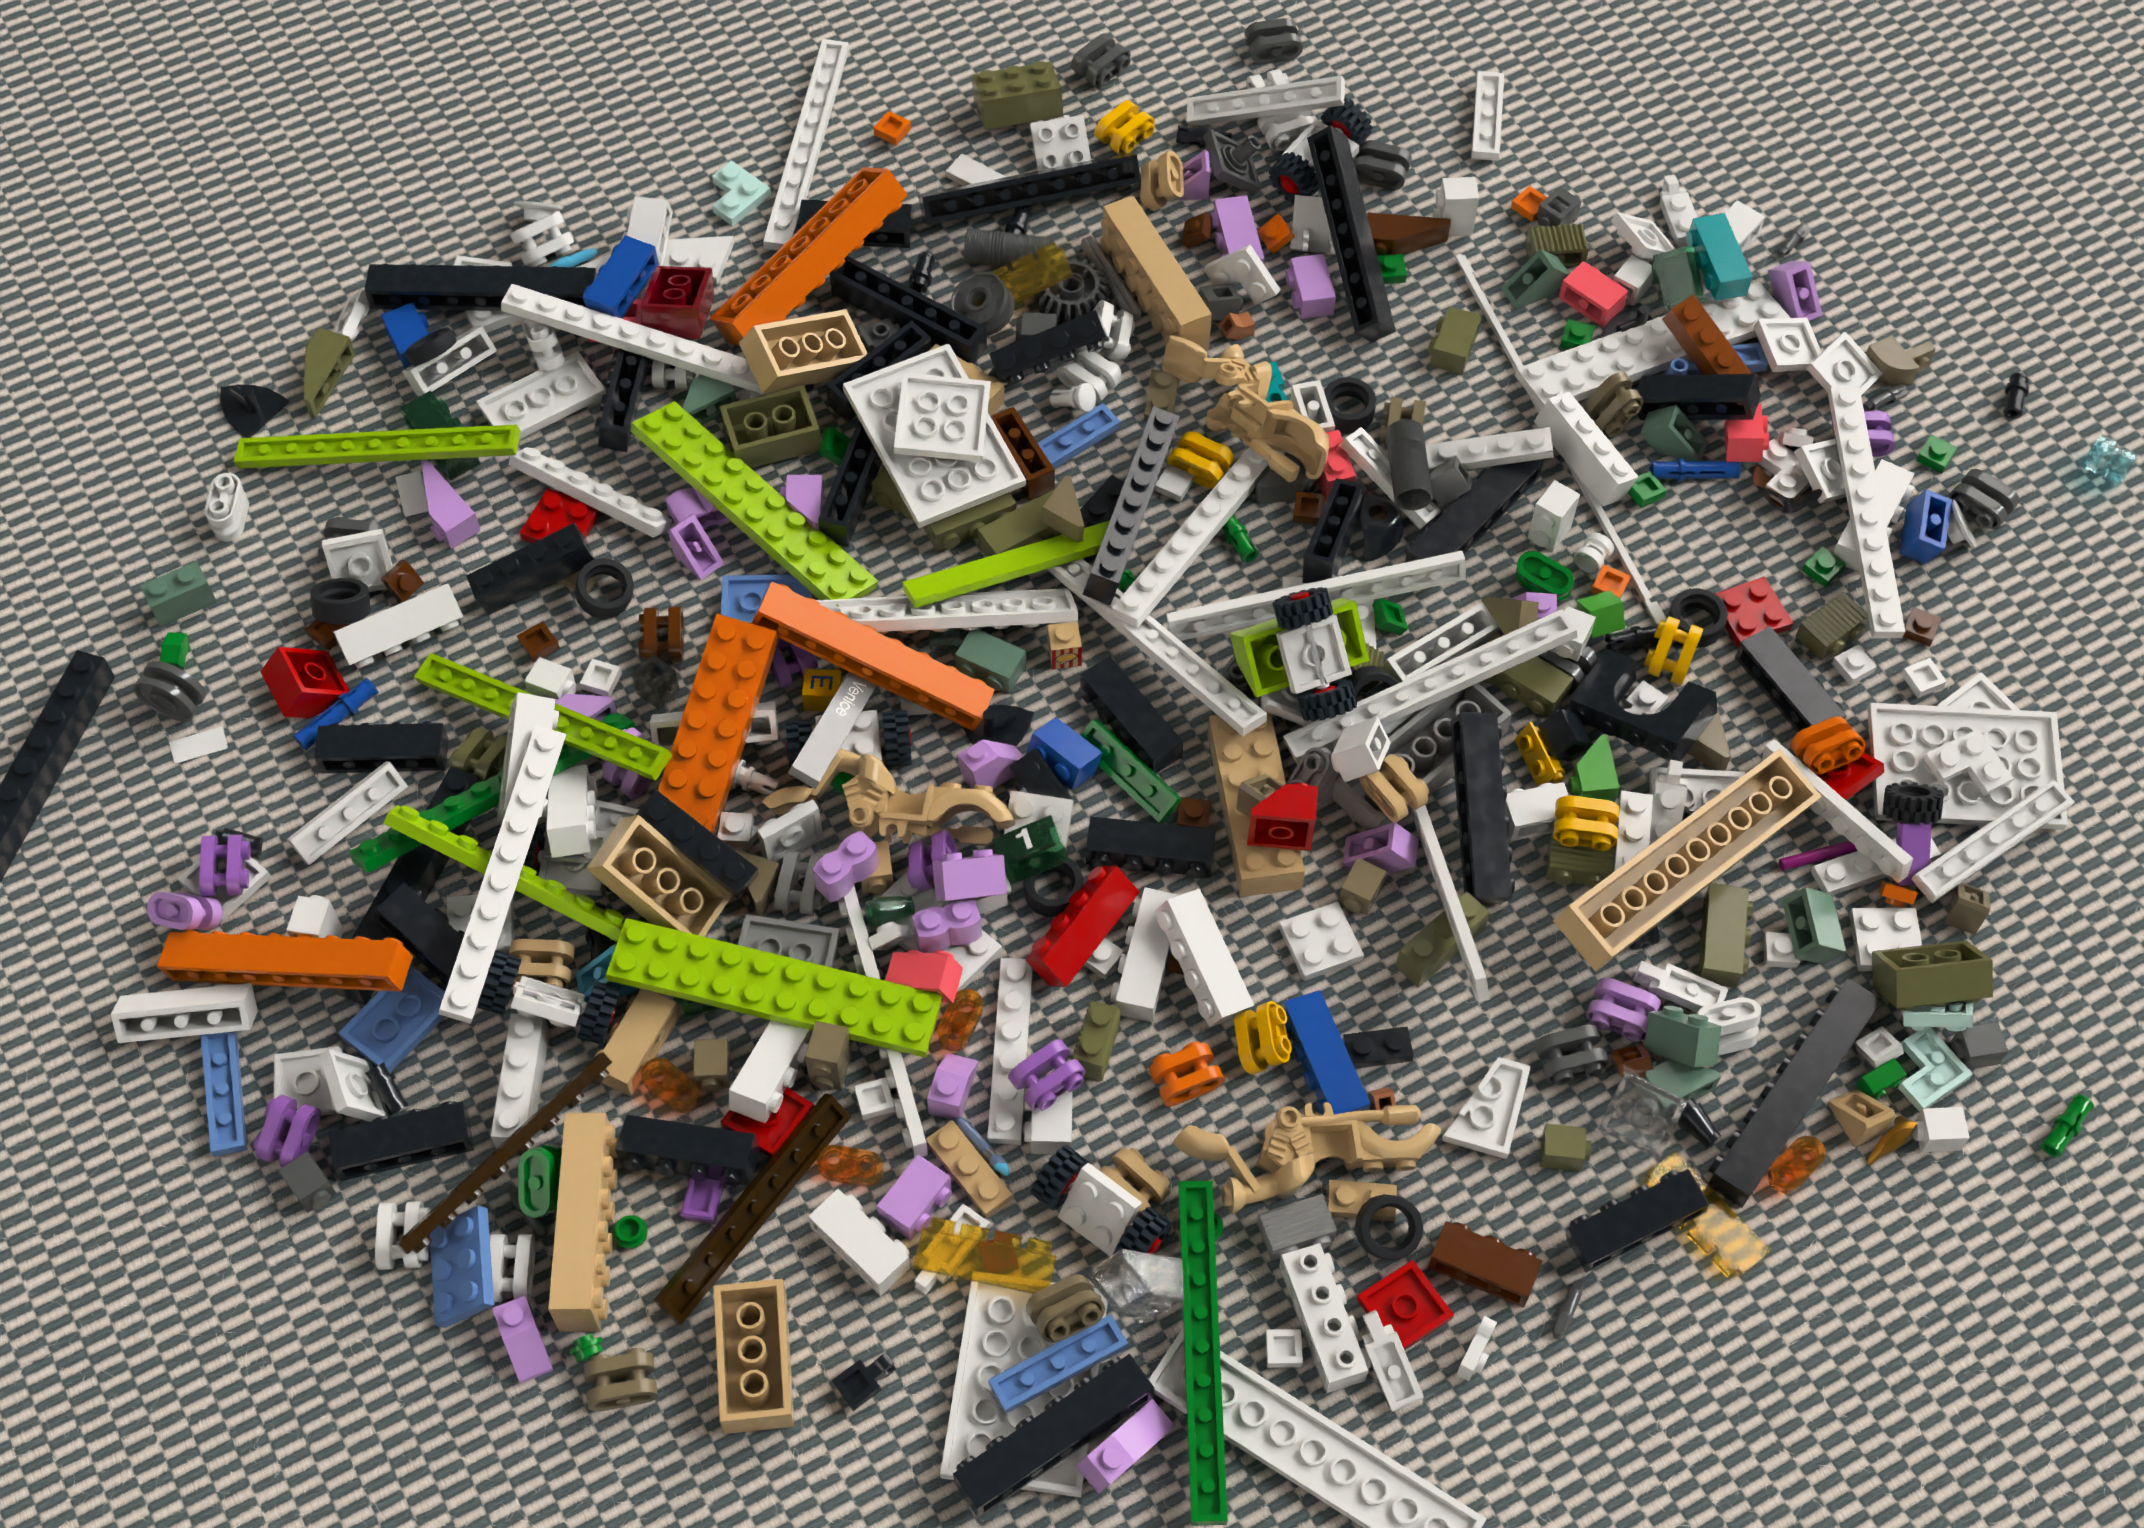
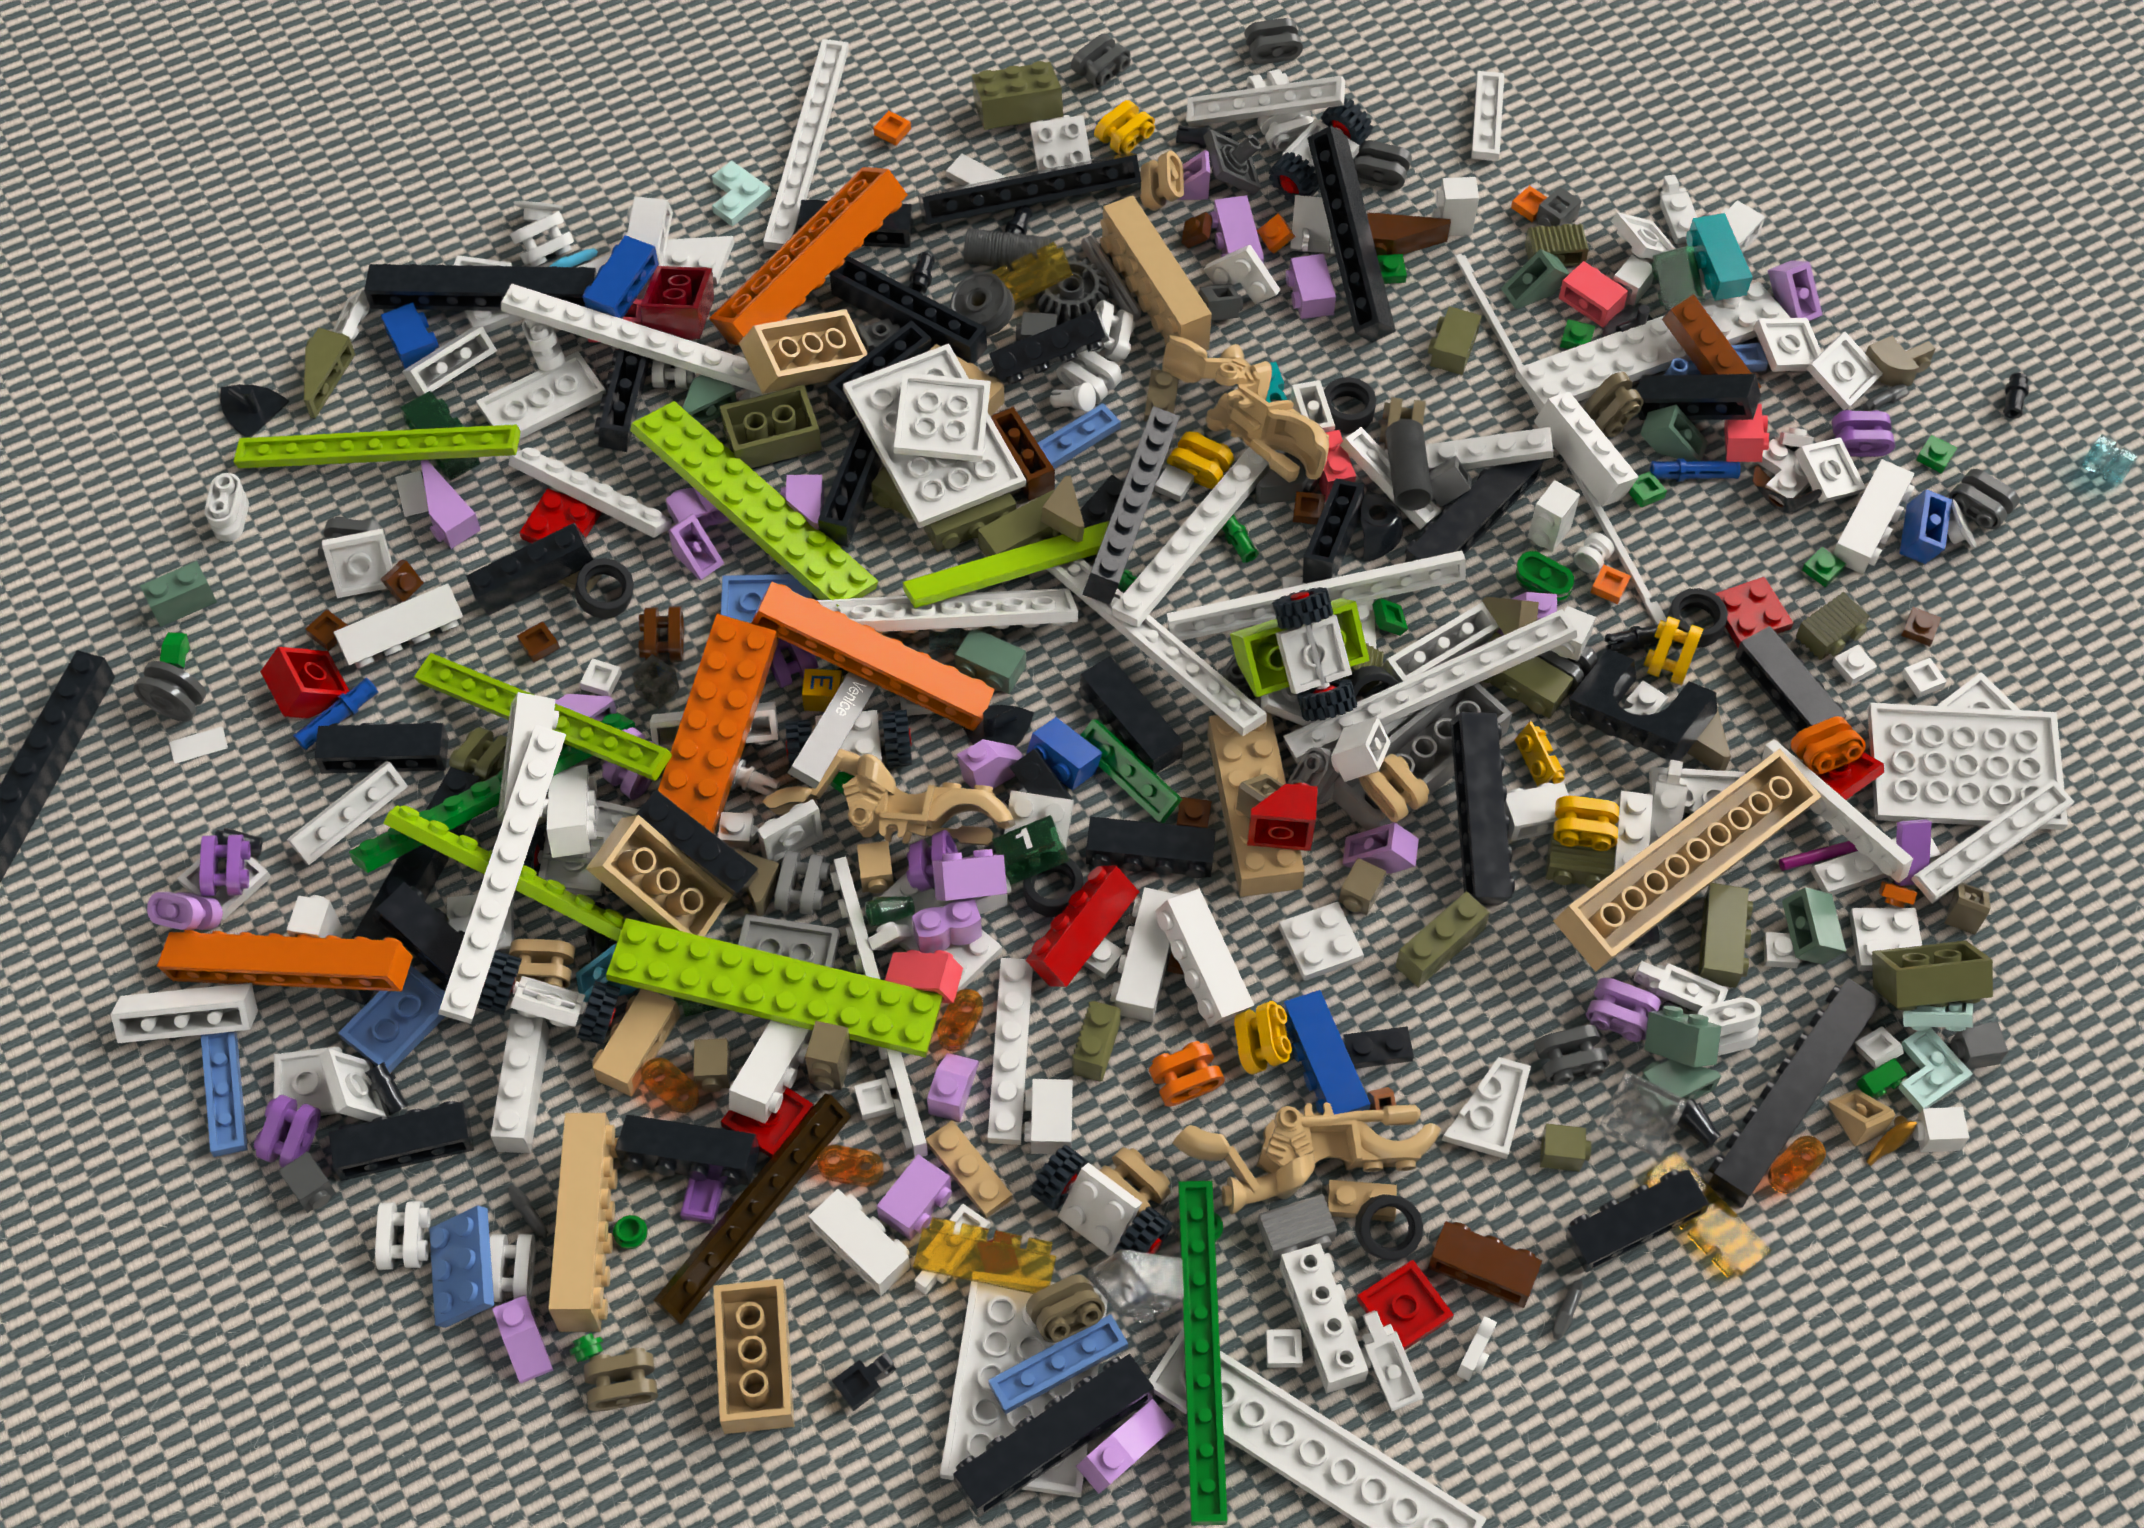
(340, 601): black tyre -> none
(430, 346): black tyre -> none
(495, 1163): dark brown plate -> none
(539, 1180): green brick -> none
(550, 680): white brick -> none
(834, 445): green plate -> none
(849, 864): lavender brick -> none
(995, 1161): sand blue piece -> none
(1064, 645): tan brick -> none
(1065, 1077): medium lavender brick -> none
(1237, 326): nougat piece -> none
(1451, 904): white tile -> none
(1565, 734): black brick -> none
(1596, 773): bright green slope -> none
(1607, 610): bright green brick -> none
(1631, 1059): reddish brown plate -> none
(1797, 235): dark grey piece -> none
(1866, 513): white plate -> none
(1913, 803): black tyre -> none
(1973, 755): white plate -> none
(2067, 1125): green pin -> none

